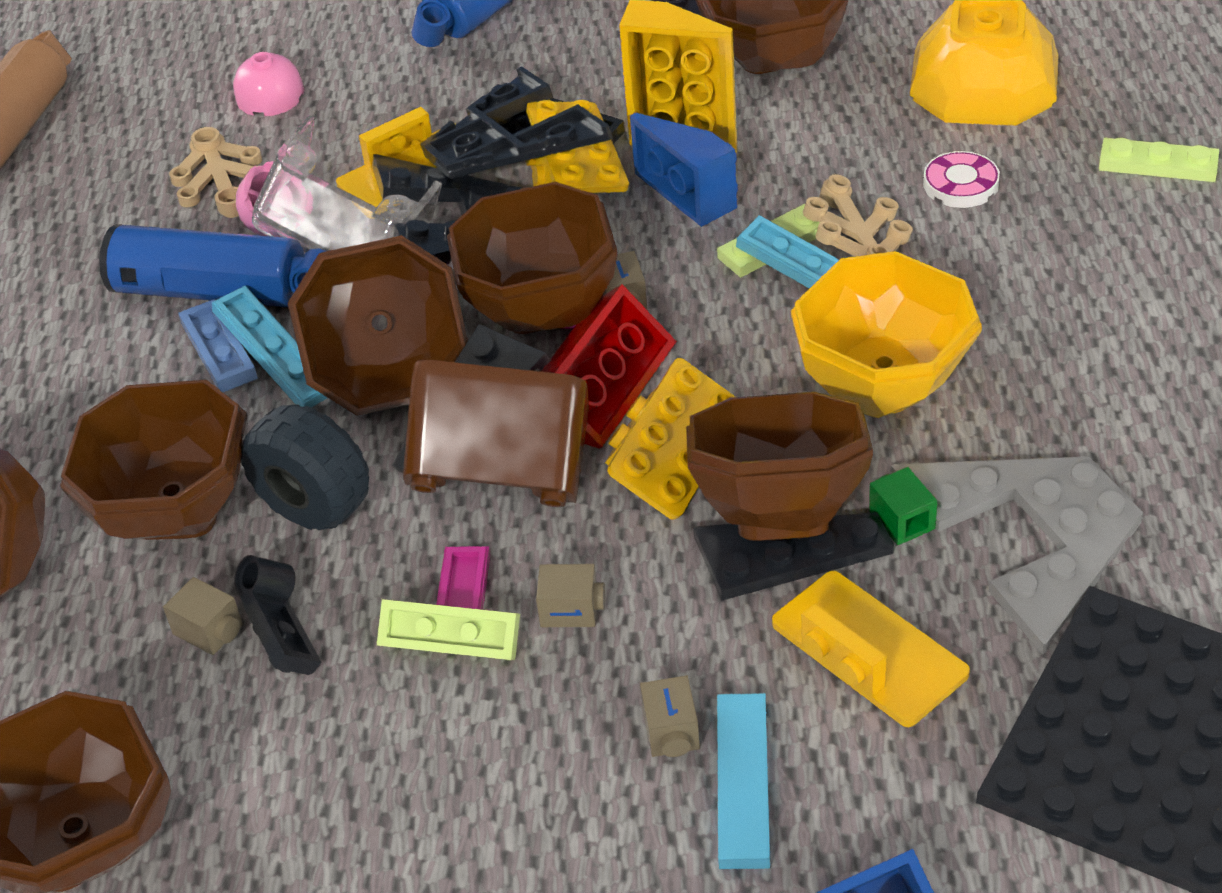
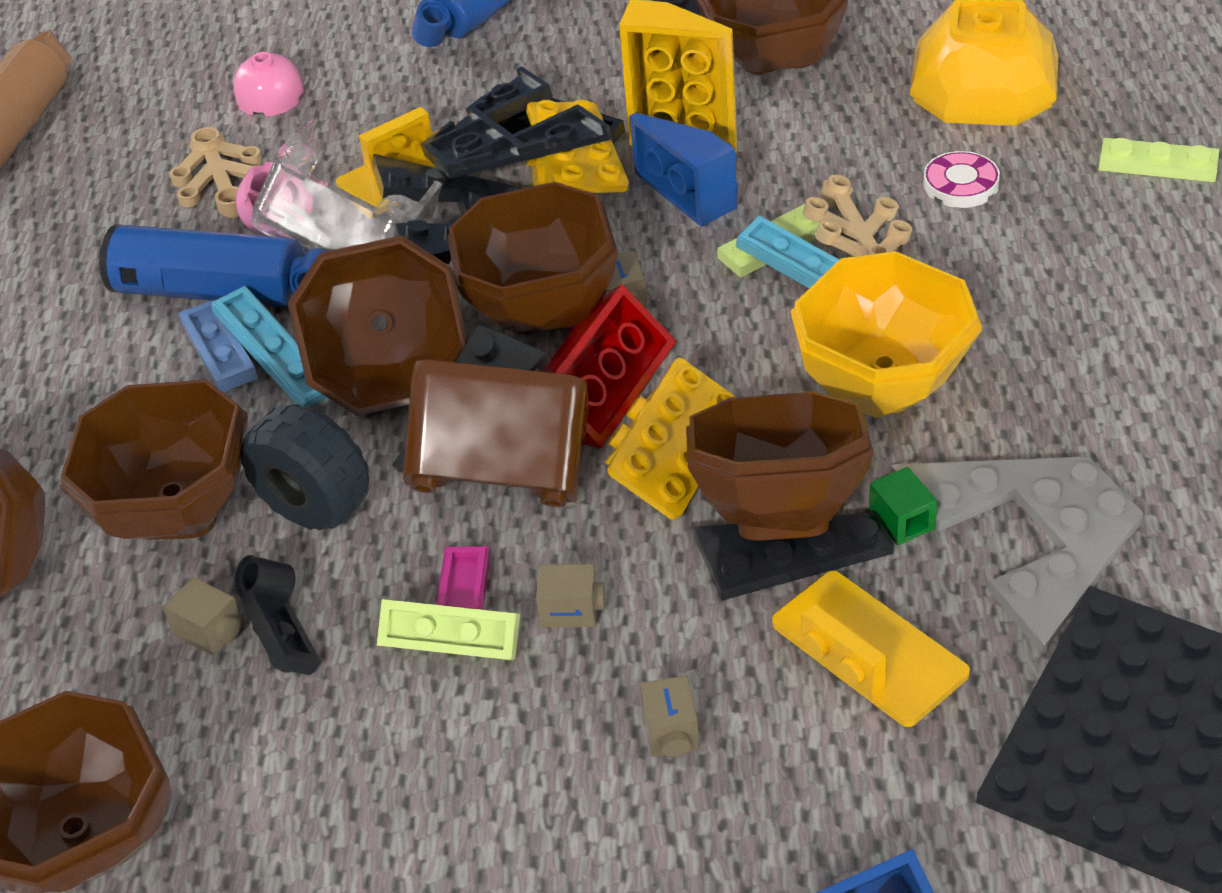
(742, 782): medium azure tile -> none

